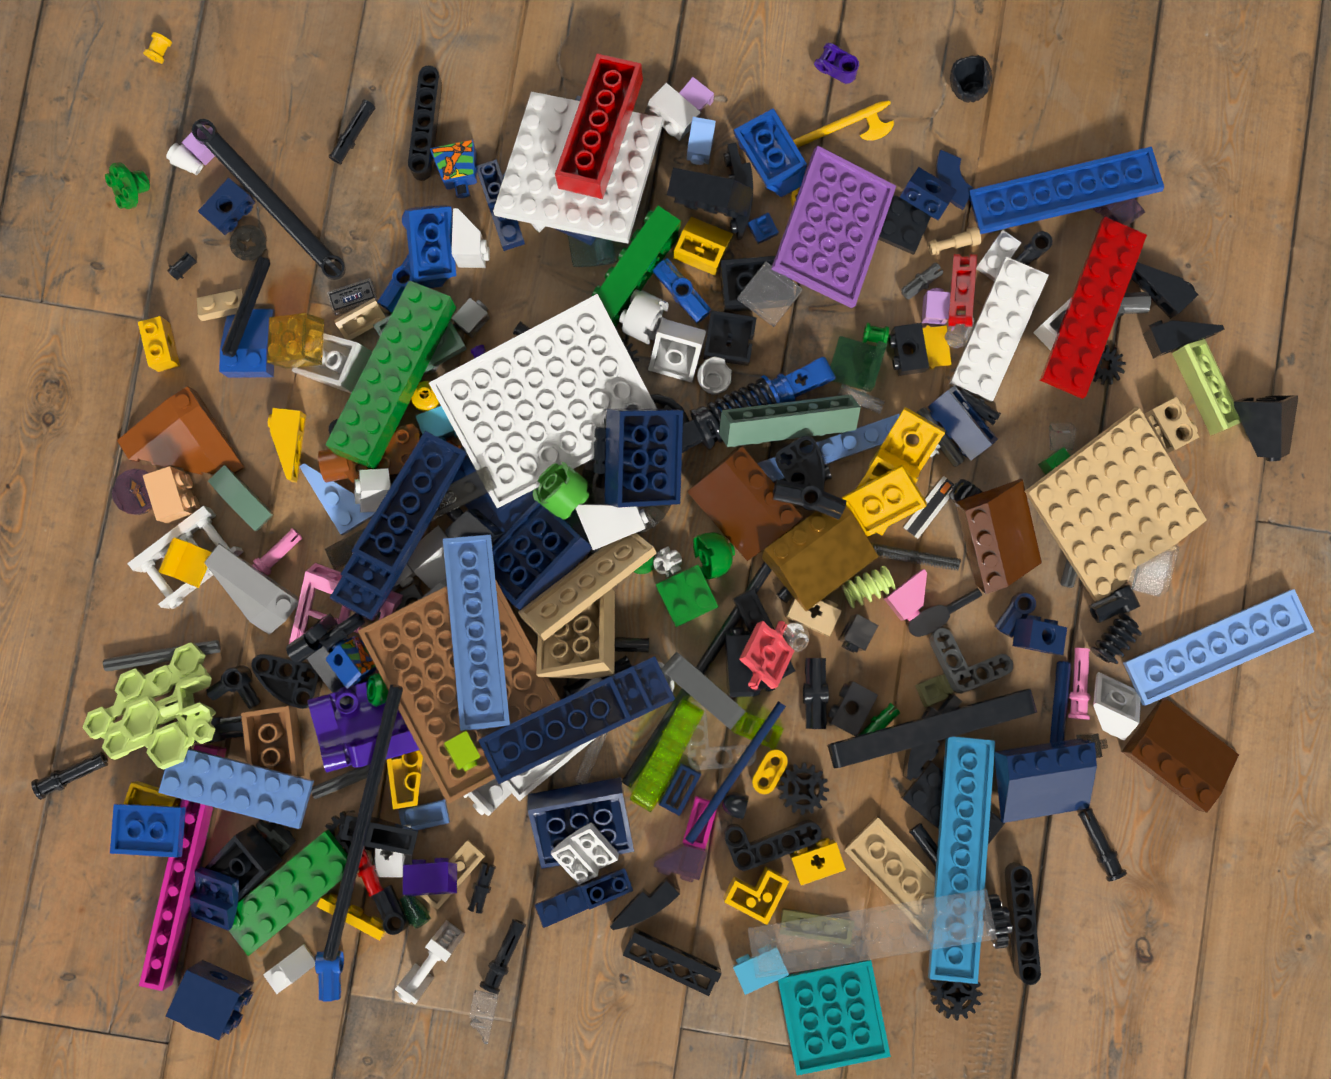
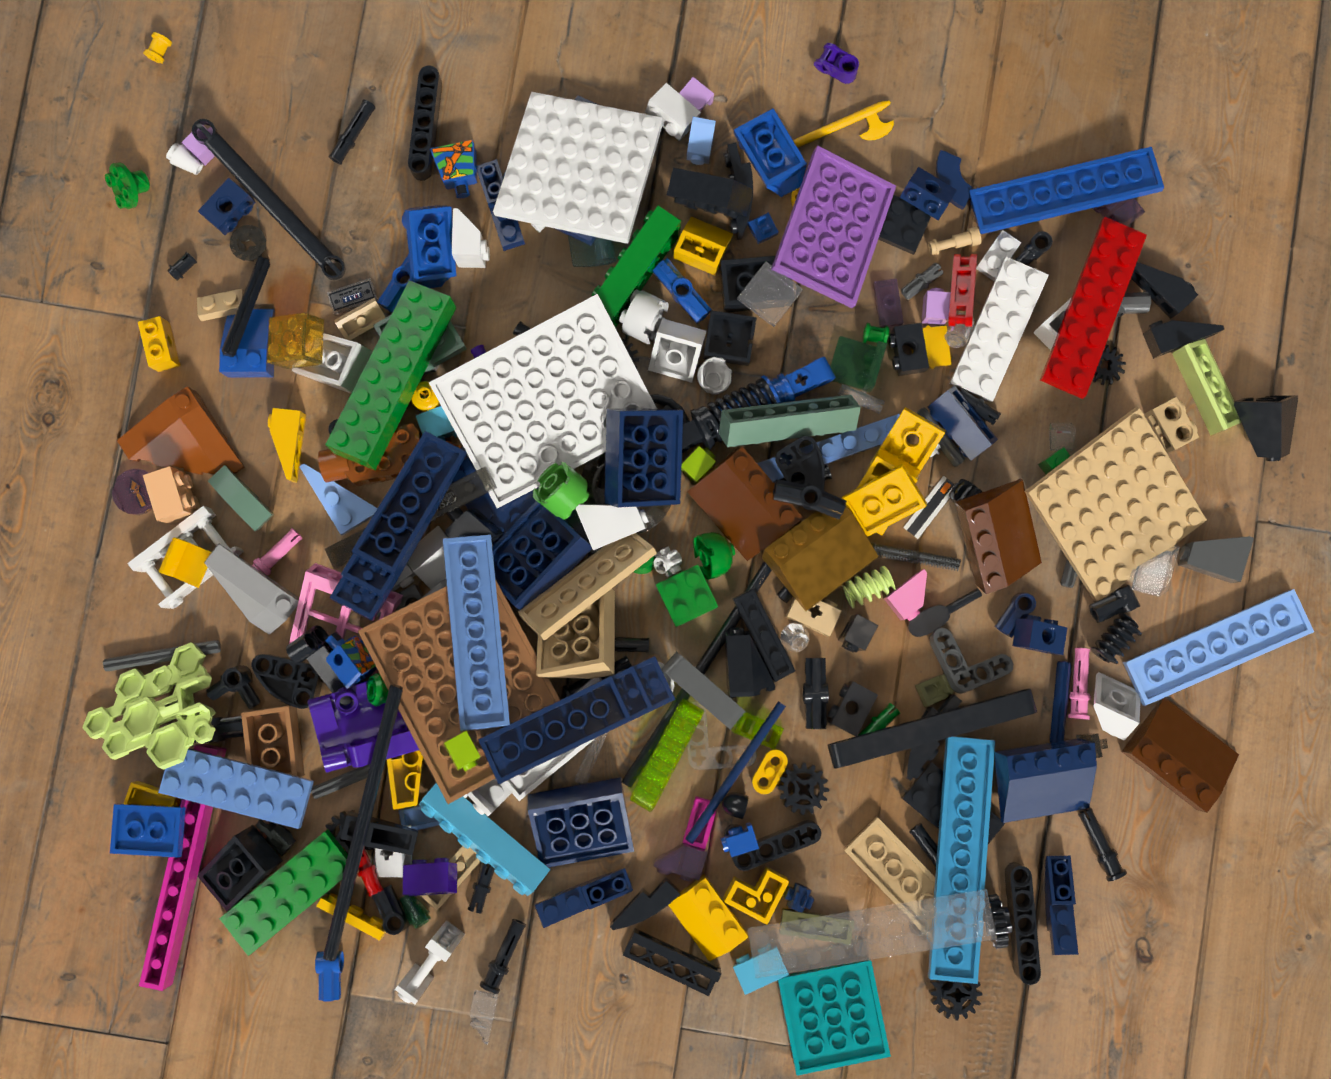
(59, 779): black pin -> none
(210, 1000): dark blue brick -> none
(215, 898): dark blue slope -> none
(290, 969): white slope -> none
(320, 628): black beam -> none
(341, 631): black axle -> none
(371, 488): white brick -> none
(471, 317): light grey brick -> none
(487, 840): none -> medium azure brick
(584, 853): white slope -> none
(599, 126): red brick -> none
(600, 450): black axle -> none
(670, 807): dark blue tile -> none
(698, 464): none -> lime brick
(708, 919): none -> yellow slope
(740, 840): none -> blue brick
(767, 654): coral plate -> none
(799, 897): none -> dark blue gear
(830, 864): yellow brick -> none
(888, 303): none -> clear purple plate
(971, 78): black hair -> none
(1059, 905): none -> dark blue slope
(1217, 558): none -> dark grey slope

